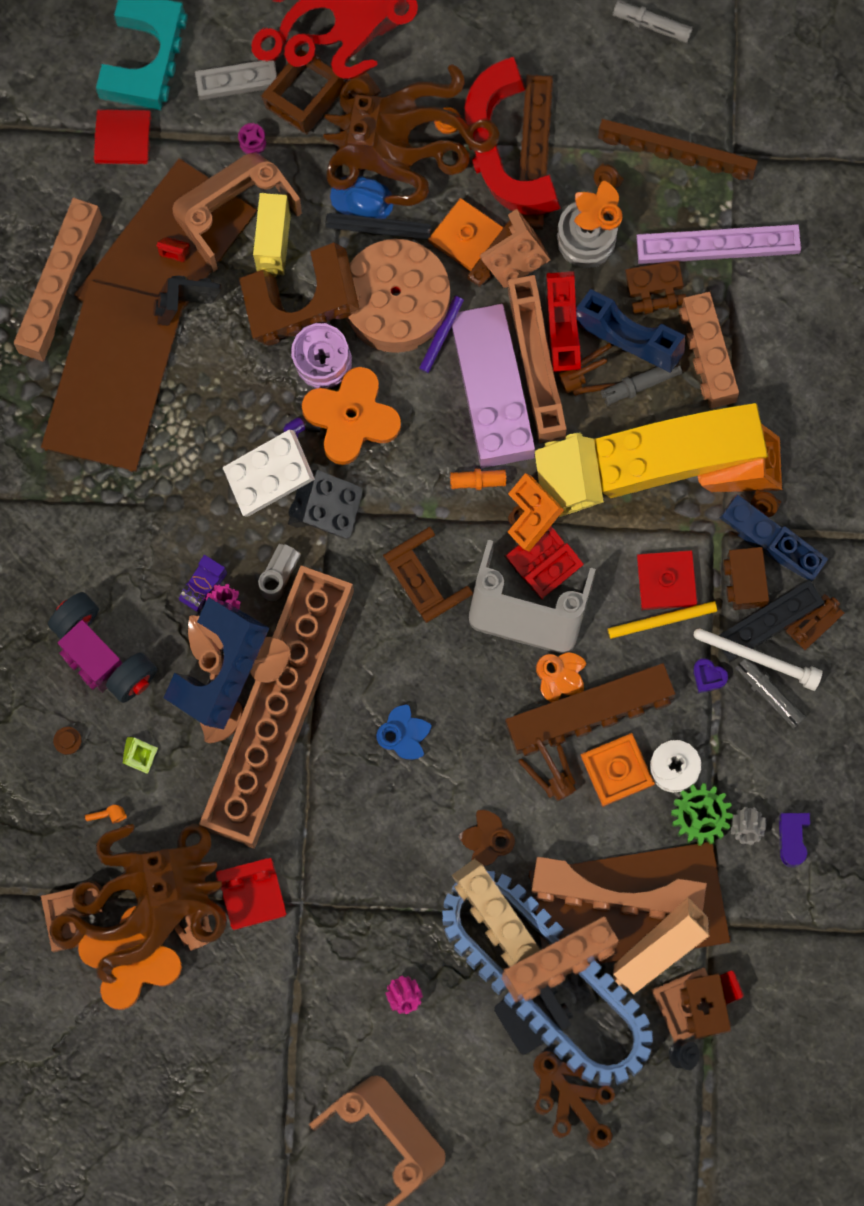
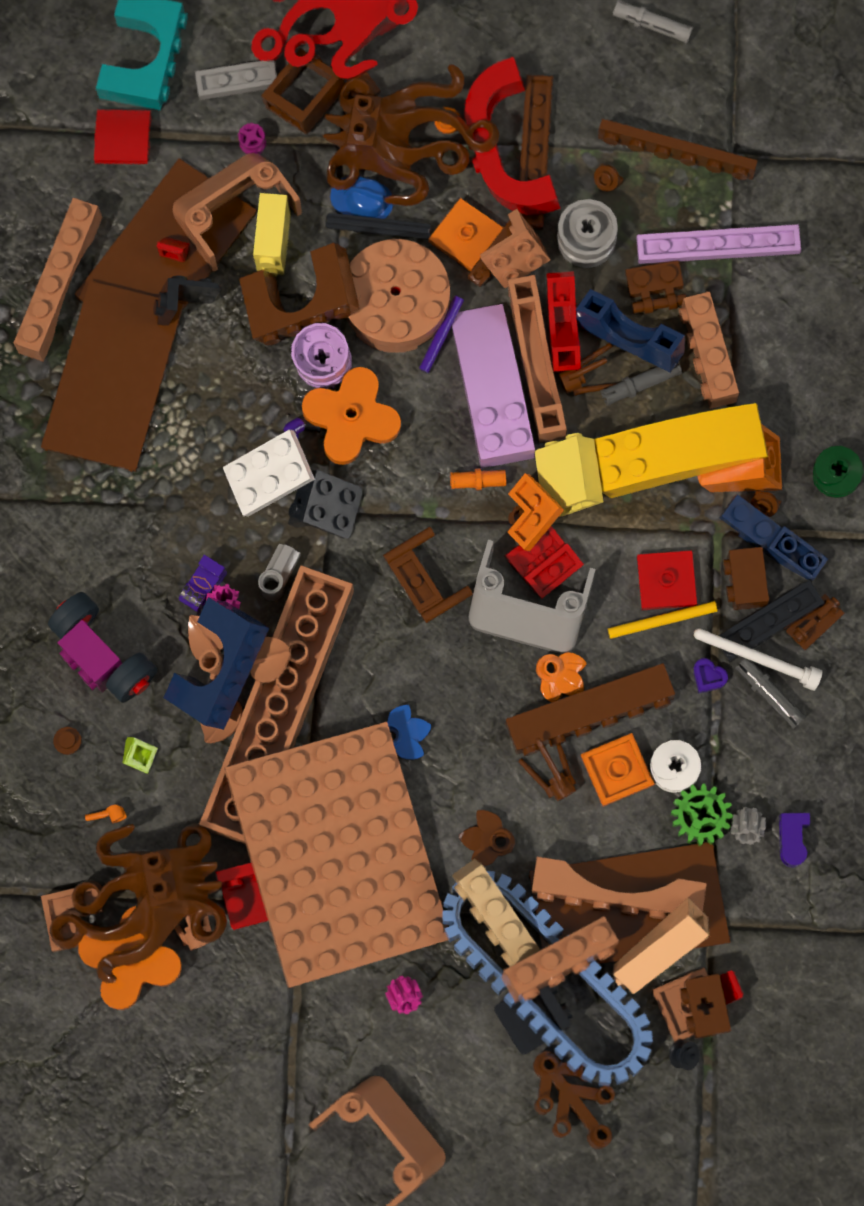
(337, 854): none -> nougat plate
(596, 206): orange plate -> none
(850, 469): none -> dark green piece

